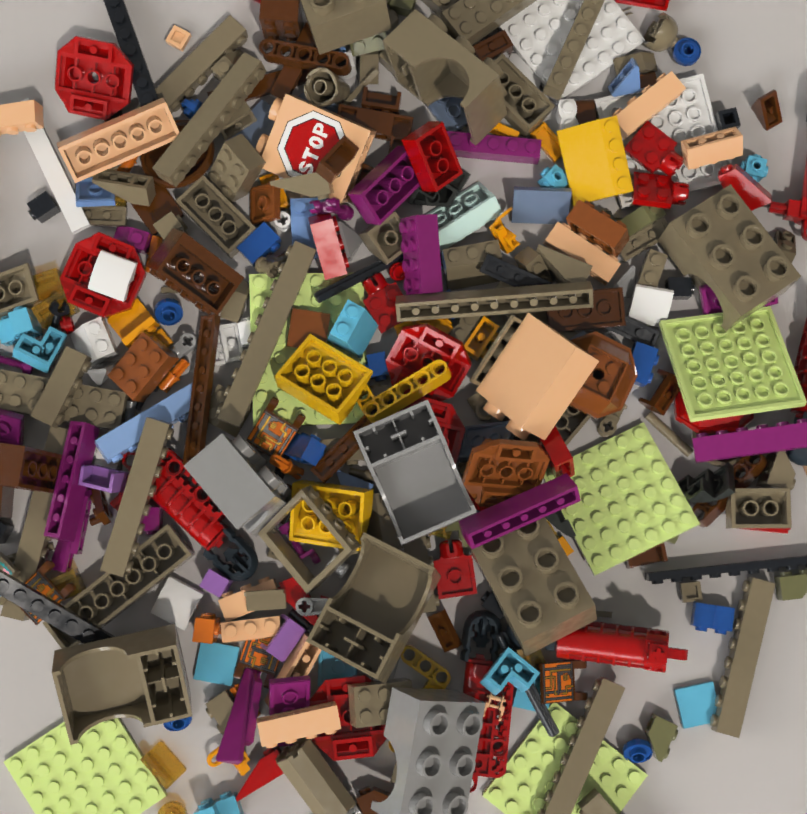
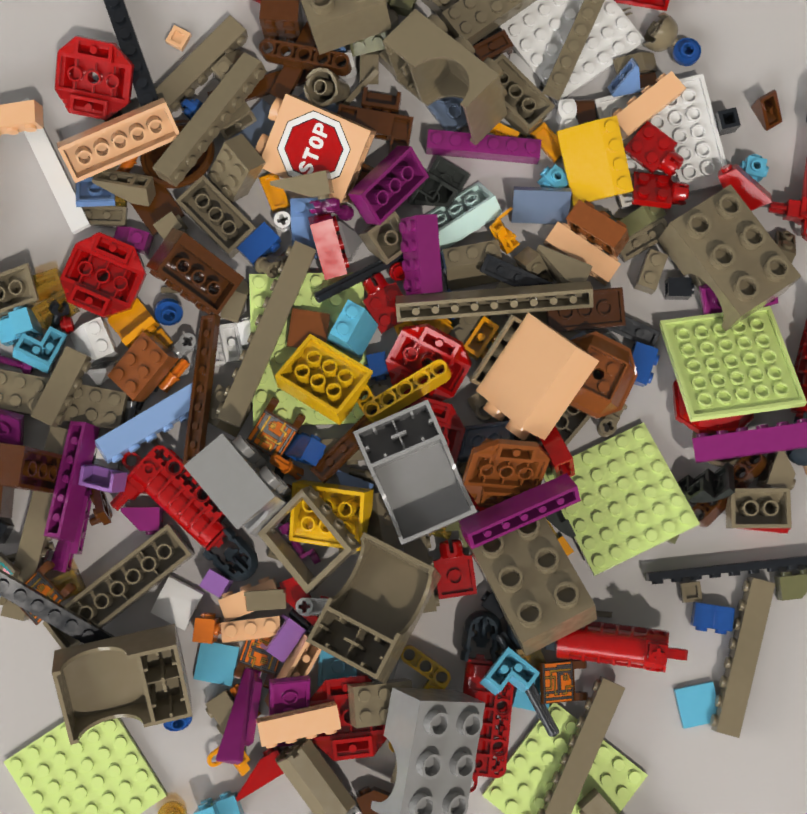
(43, 207): black brick -> none
(112, 275): white slope -> none
(136, 497): dark tan brick -> none
(155, 243): orange axle -> none
(163, 764): clear yellow panel -> none
(264, 204): dark orange tile -> none
(337, 159): reddish brown panel -> none
(342, 569): white bush -> none
(432, 156): red brick -> none
(444, 630): reddish brown plate -> none
(500, 707): light nougat piece -> none
(627, 281): light grey slope -> none
(637, 750): blue plate -> none
(650, 304): white slope -> none
(653, 555): reddish brown panel -> none
(660, 734): olive slope -> none
(663, 395): reddish brown panel -> none
(669, 434): dark tan piece -> none
(712, 148): light nougat brick -> none

